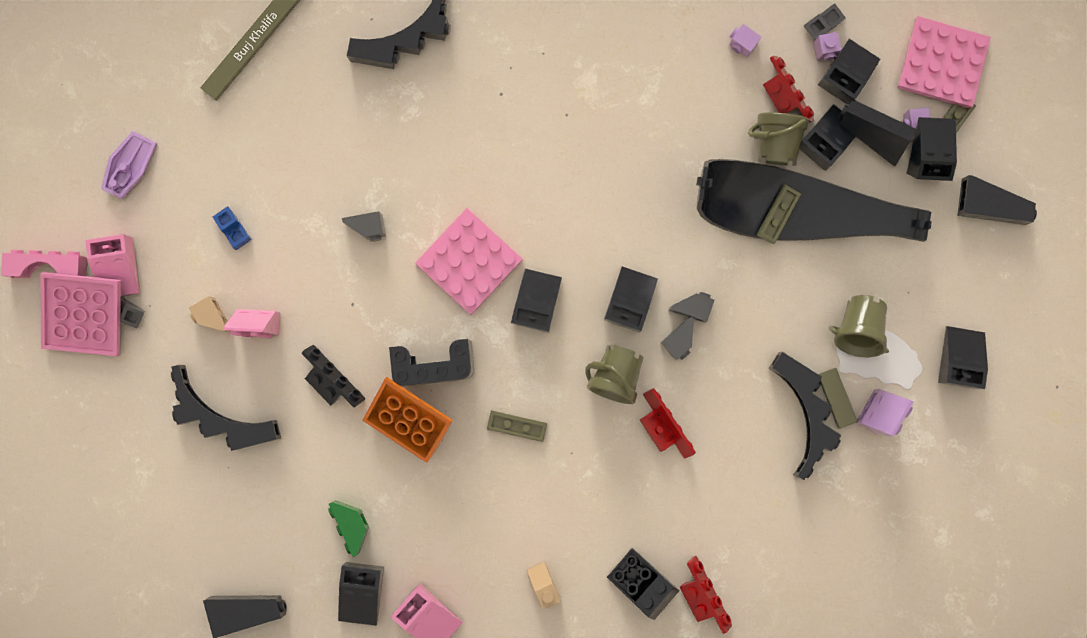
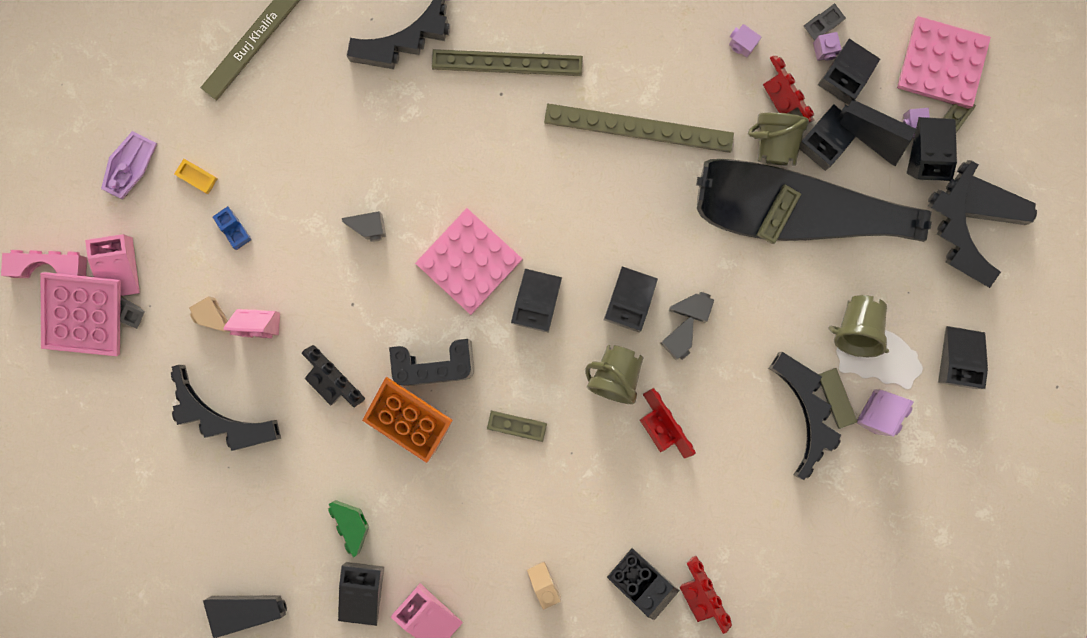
(195, 176): none -> yellow tile
(507, 62): none -> olive tile
(639, 128): none -> olive plate
(955, 230): none -> black arch

